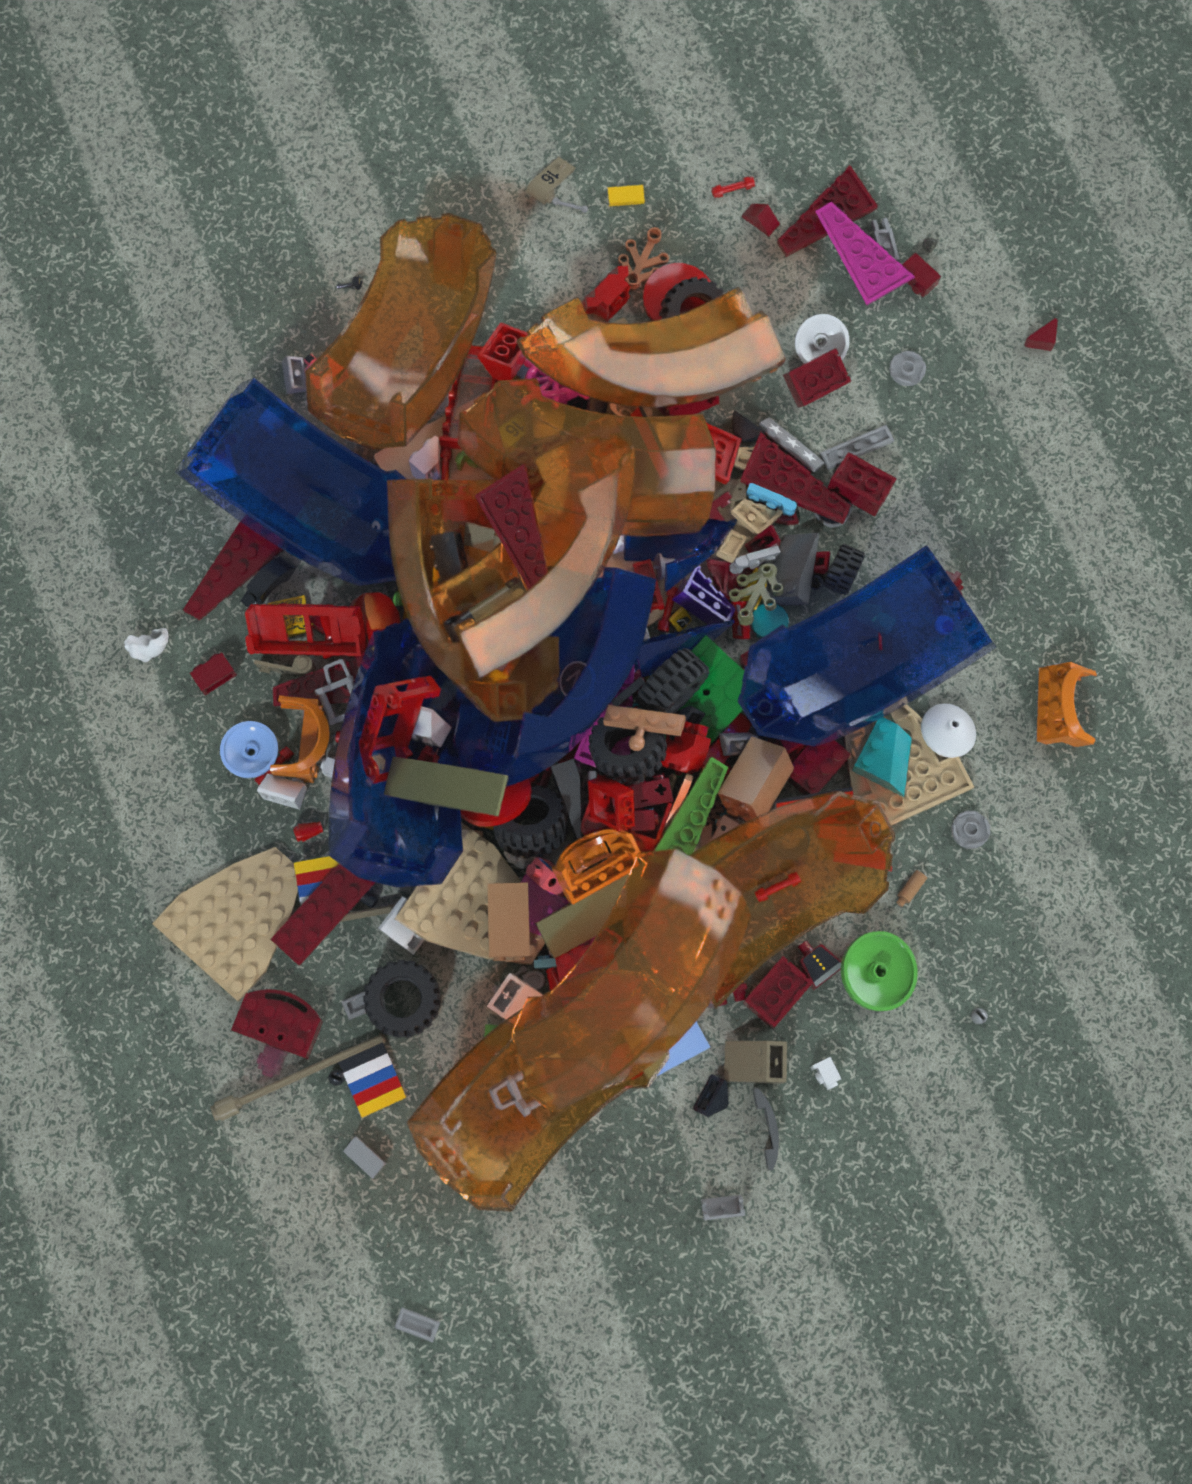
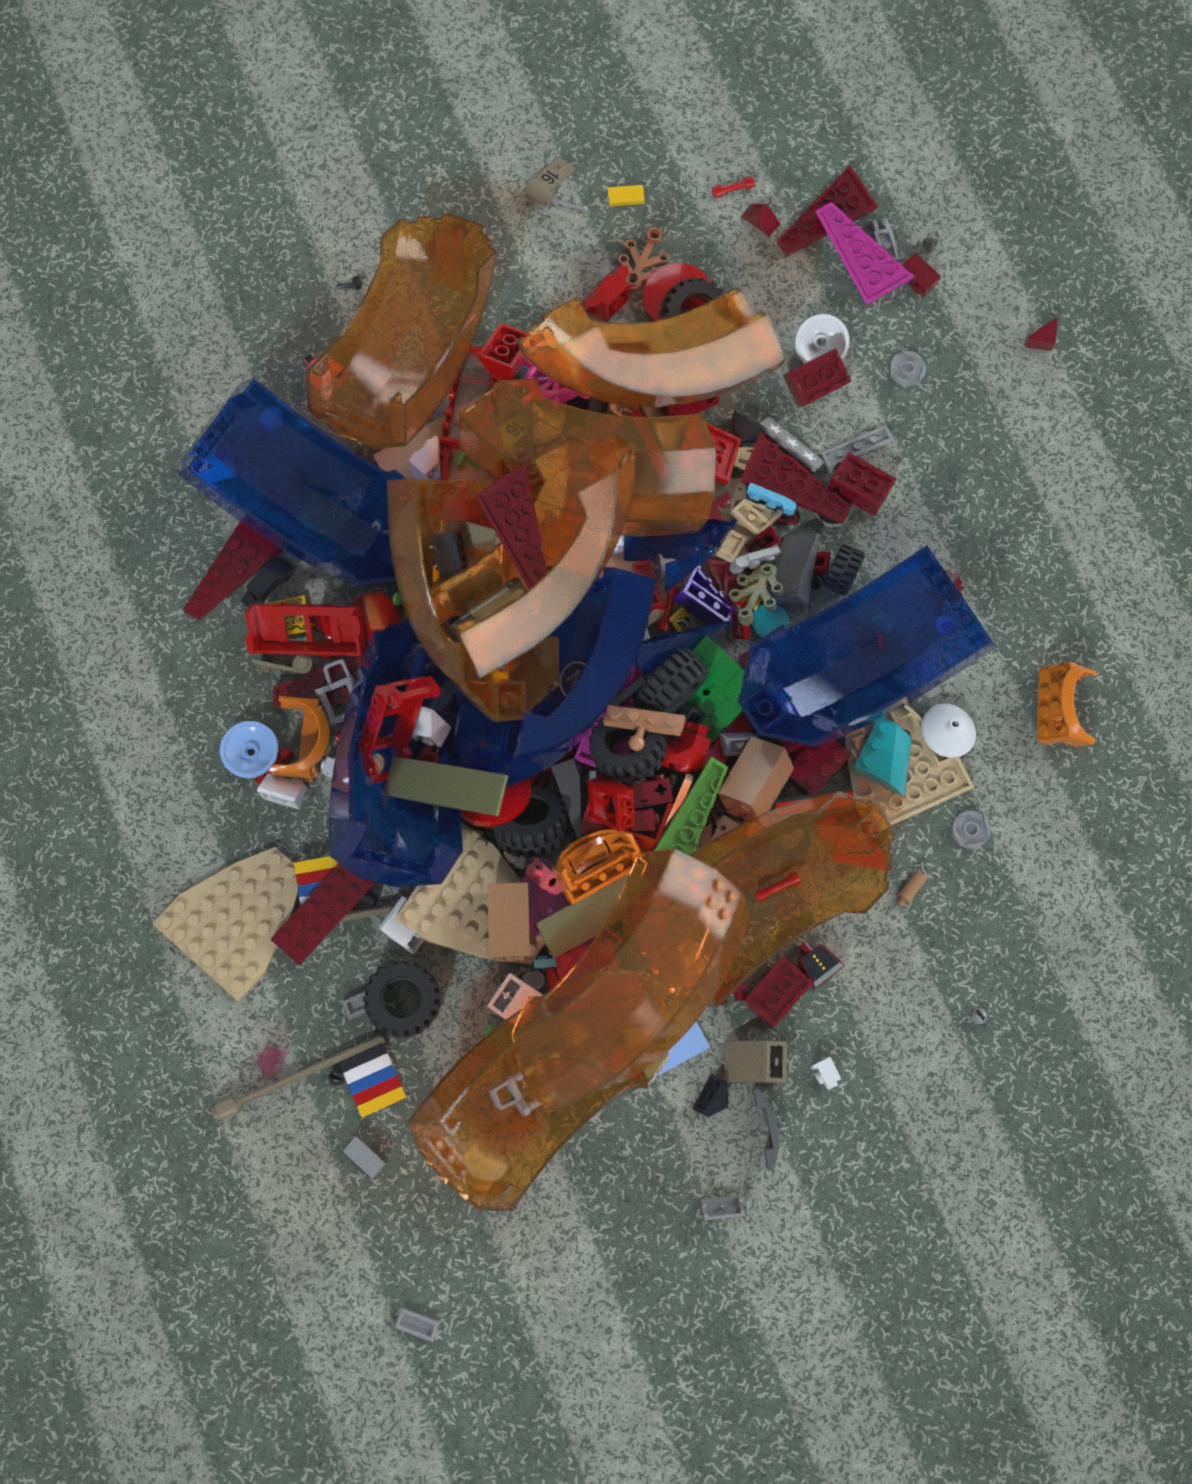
(146, 646): white hair -> none
(213, 673): dark red brick -> none
(278, 1022): dark red piece -> none
(294, 374): light grey slope -> none
(307, 830): red cone -> none
(894, 966): bright green dish -> none

